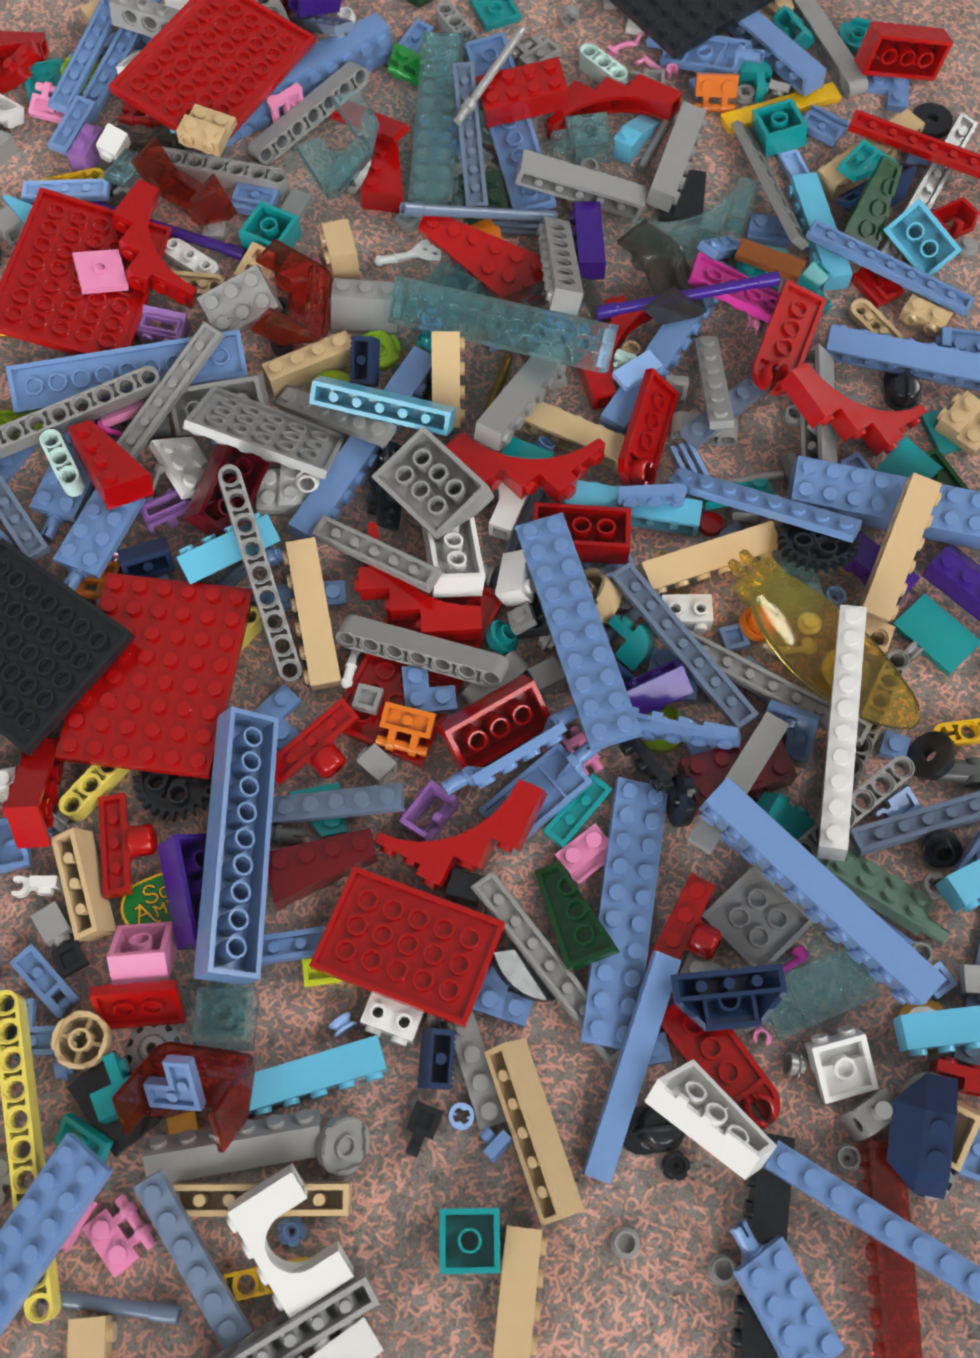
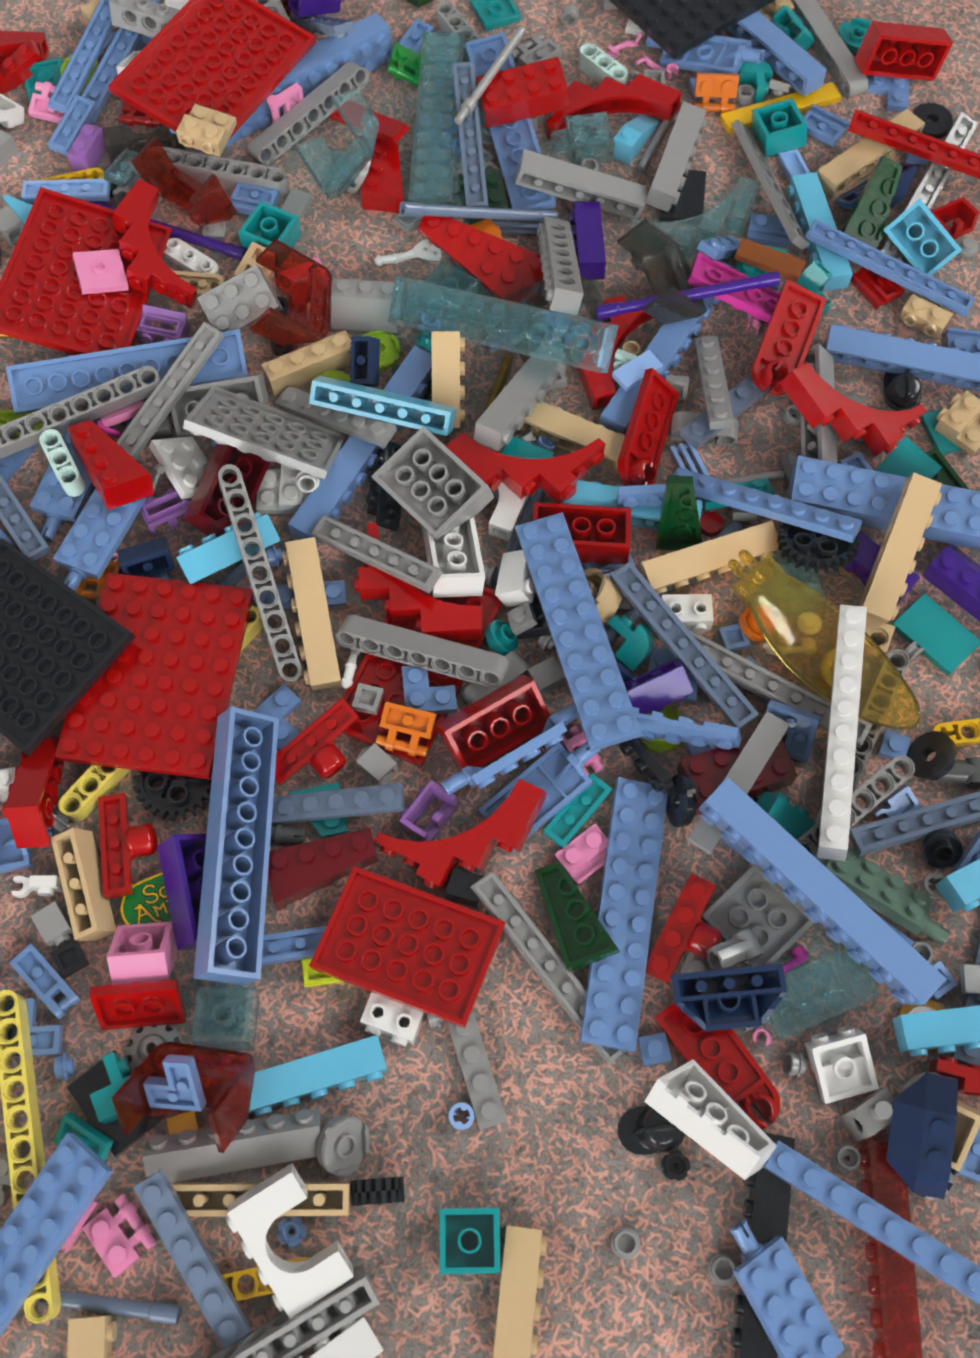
(81, 1040): tan cylinder -> none
(112, 143): white brick -> none
(339, 250): tan brick -> none
(342, 1025): light blue bush -> none
(346, 13): white plate -> none
(377, 1191): none -> black tyre
(422, 1124): black plate -> none
(436, 1059): dark blue brick -> none
(496, 1144): medium blue tile -> none
(500, 1003): medium blue plate -> none
(520, 976): tile -> none
(527, 436): none -> light grey plate
(533, 1131): tan brick -> none
(630, 1068): medium blue tile -> none
(679, 515): none -> dark green wing
(738, 949): none -> light grey piece
(838, 592): medium blue plate -> none
(861, 161): teal wing -> none
(871, 317): tan plate -> none
(944, 338): medium blue plate -> none

